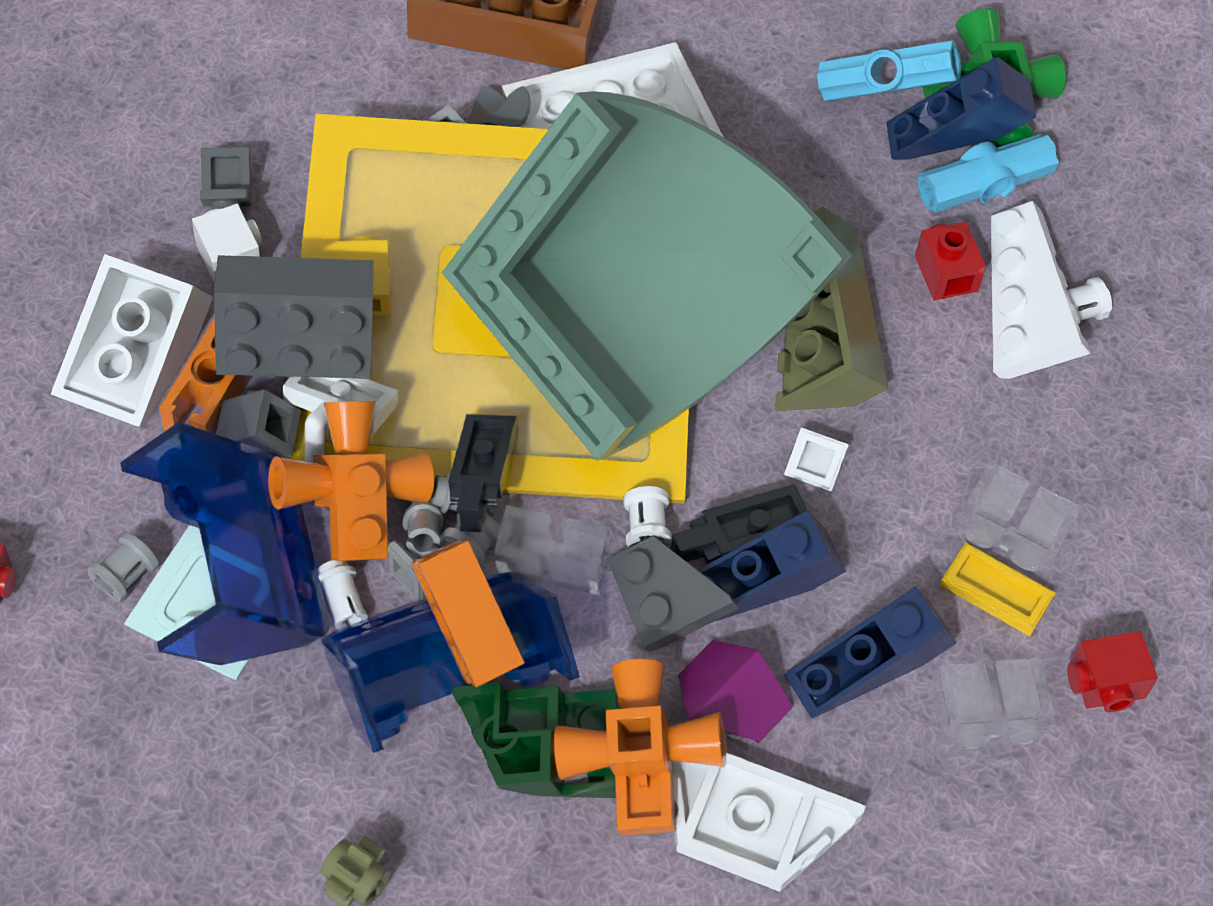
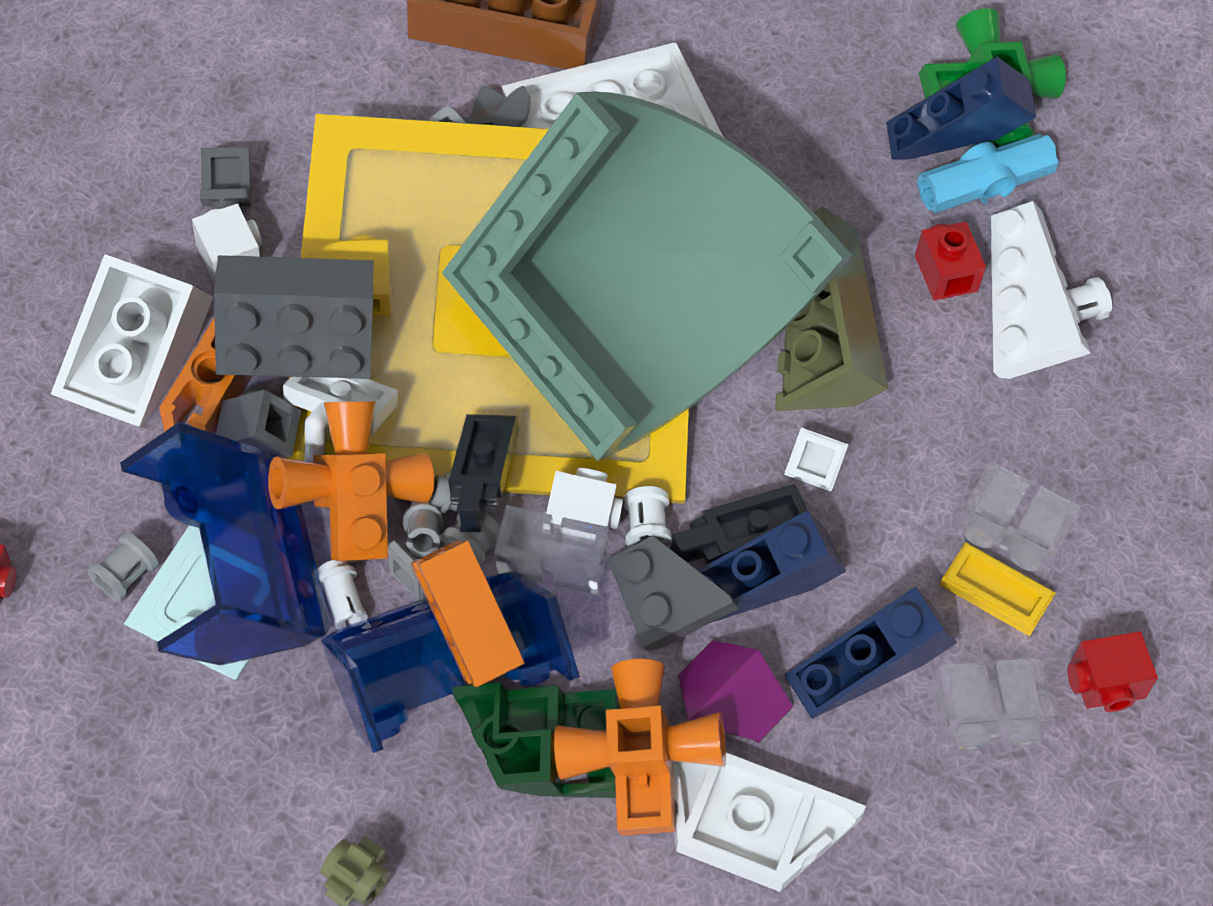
(584, 498): none -> white brick
(915, 68): medium azure piece -> none

